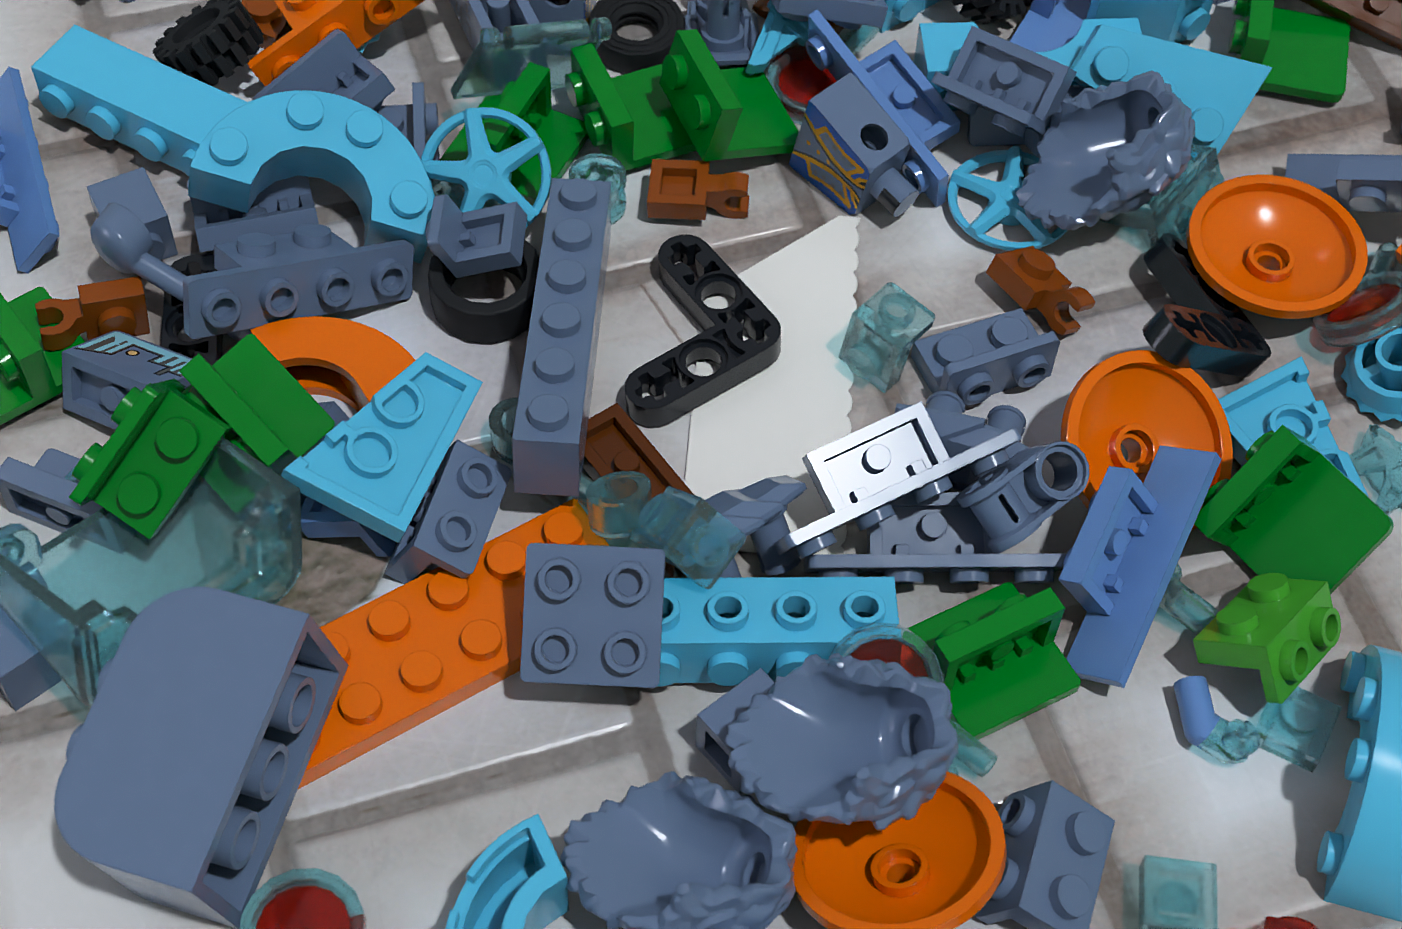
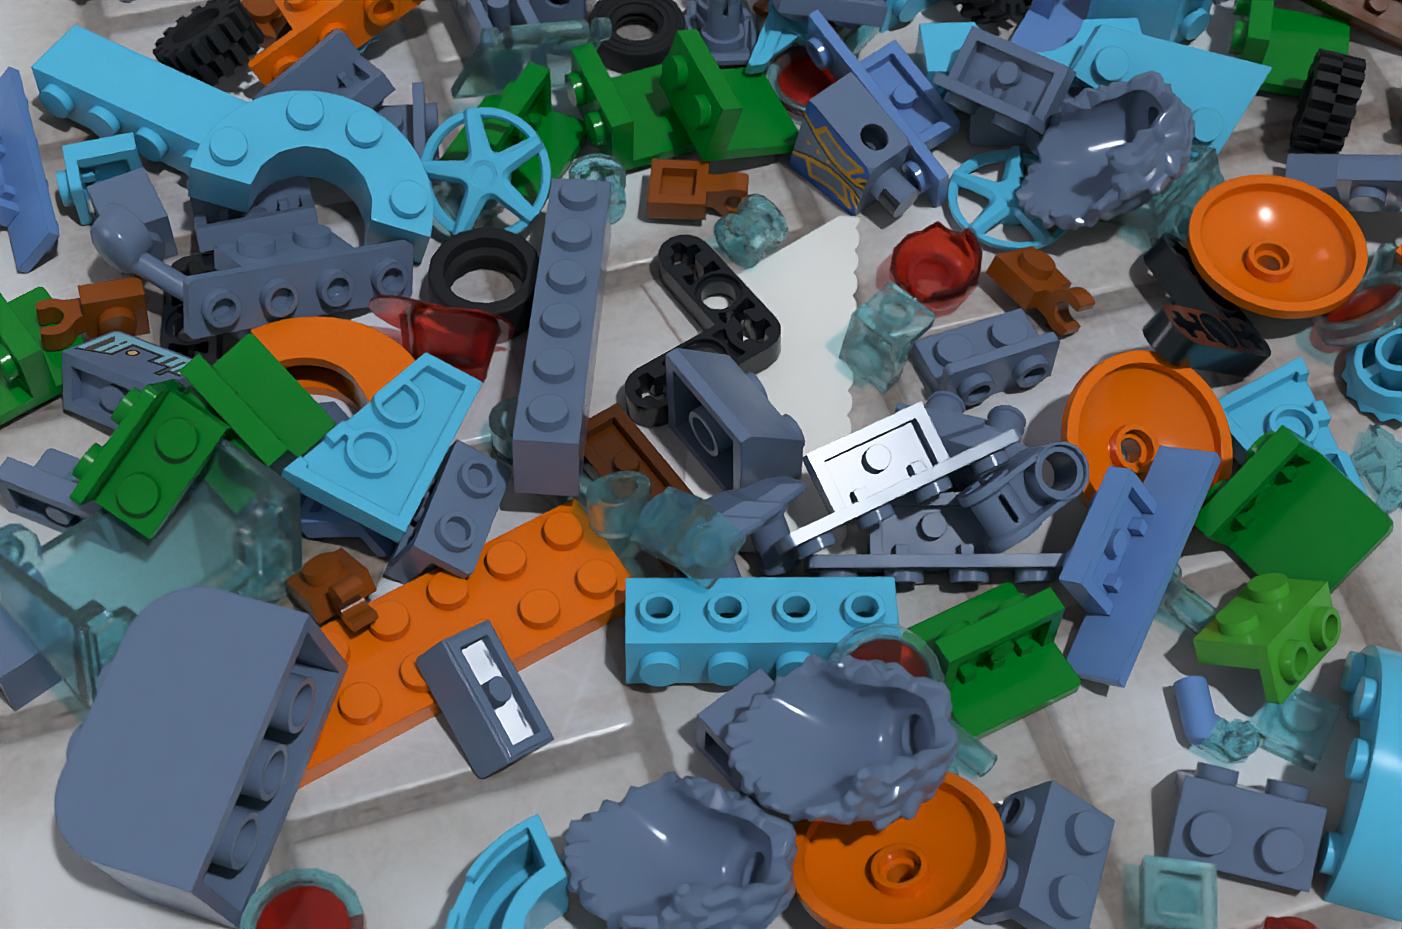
(92, 163): none -> medium azure bracket
(333, 586): none -> dark orange plate
(452, 334): none -> clear red piece
(477, 238): sand blue bracket -> none
(483, 699): none -> sand blue slope
(592, 615): sand blue bracket -> none
(729, 420): none -> sand blue slope
(751, 230): none -> clear light blue wheel
(937, 266): none -> clear red hair
(1245, 829): none -> sand blue bracket
(1327, 103): none -> black tyre

